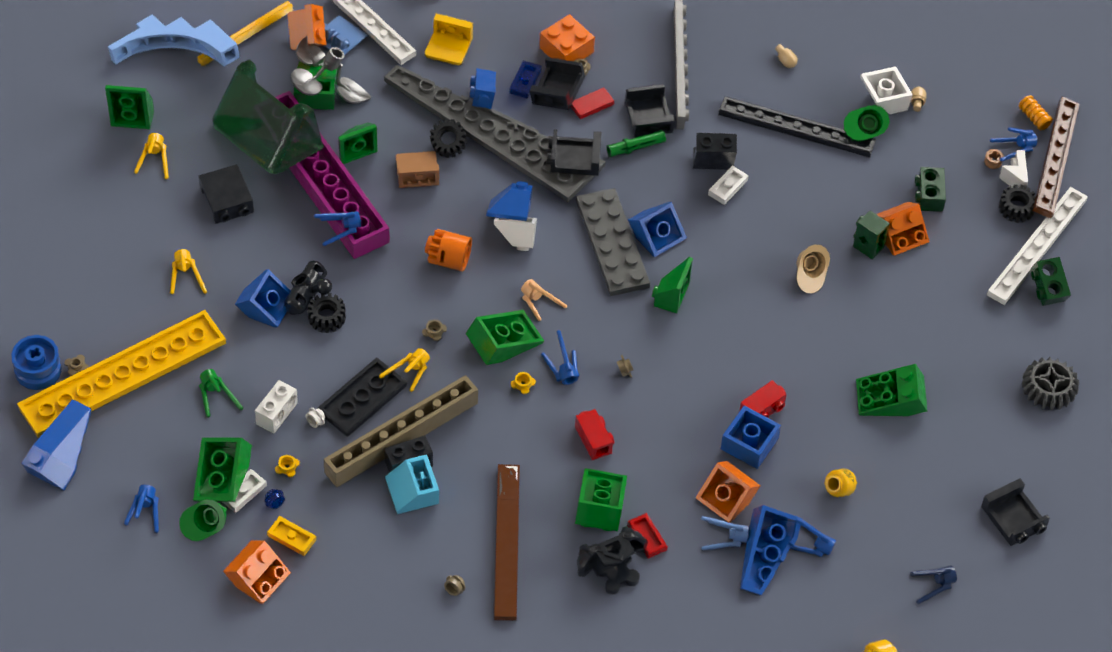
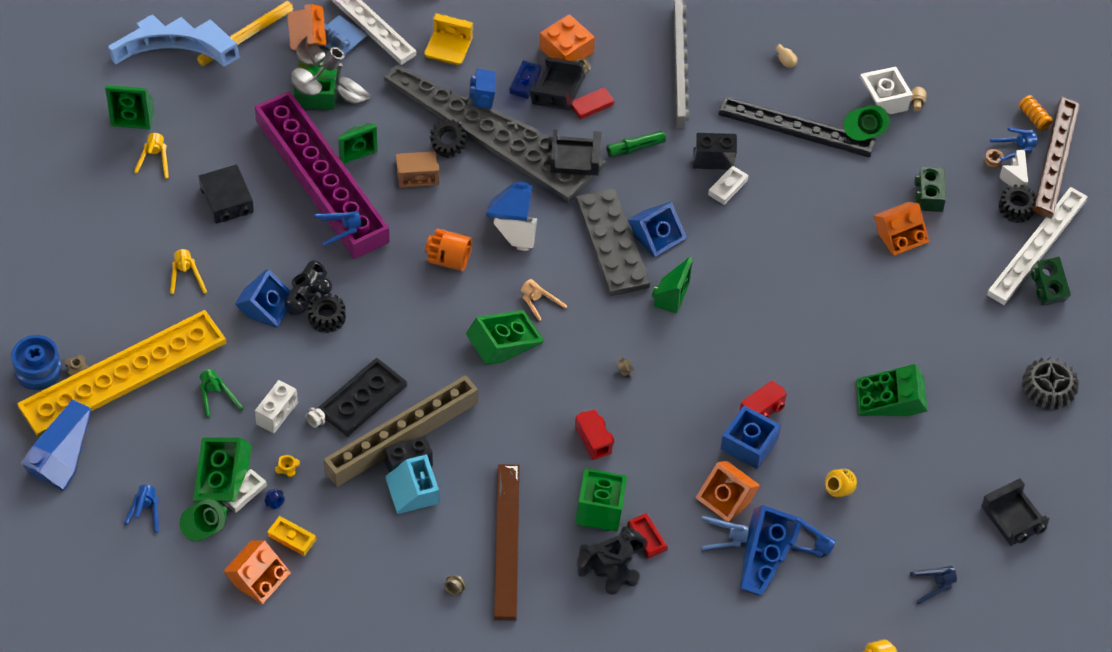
(264, 125): clear green windscreen -> none
(416, 361): yellow plant -> none
(434, 325): dark tan plate -> none
(523, 377): yellow plate -> none
(568, 372): blue plant -> none
(648, 110): black panel -> none
(812, 268): tan piece -> none
(870, 234): dark green brick -> none

